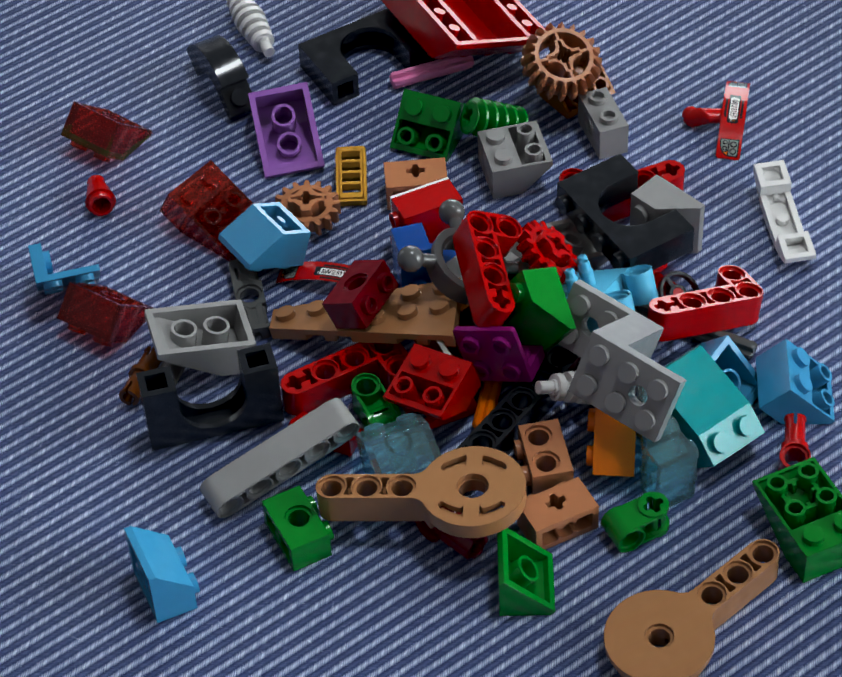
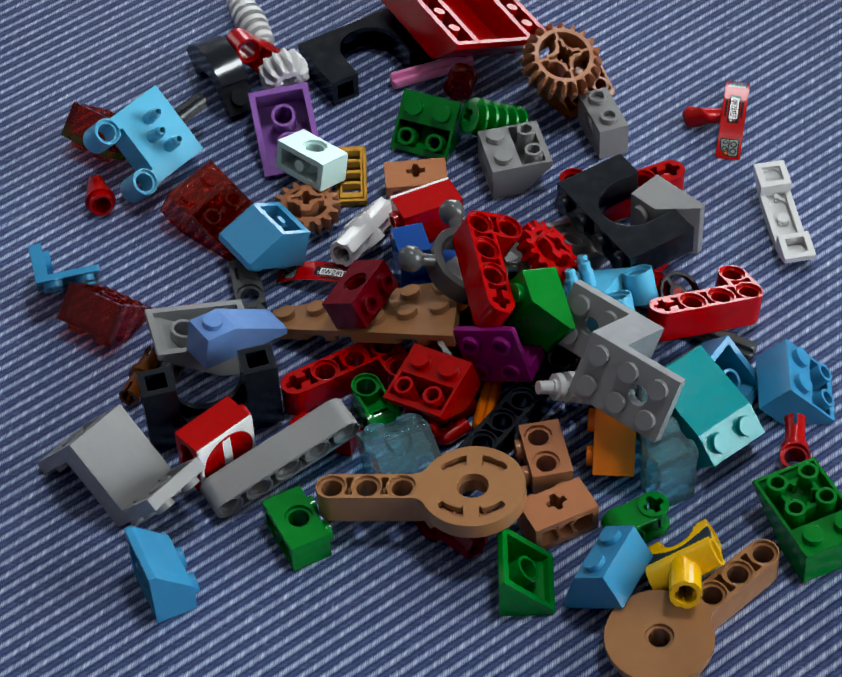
(122, 467): none -> light grey bracket
(150, 138): none -> medium azure piece
(216, 437): none -> piece
(222, 332): none -> medium blue slope
(253, 50): none -> red piece
(283, 69): none -> white gear
(311, 160): none -> light aqua brick
(361, 232): none -> white piece
(451, 433): none -> red arm
(460, 81): none -> clear red wheel
(610, 570): none -> dark azure slope
(682, 565): none -> yellow connector

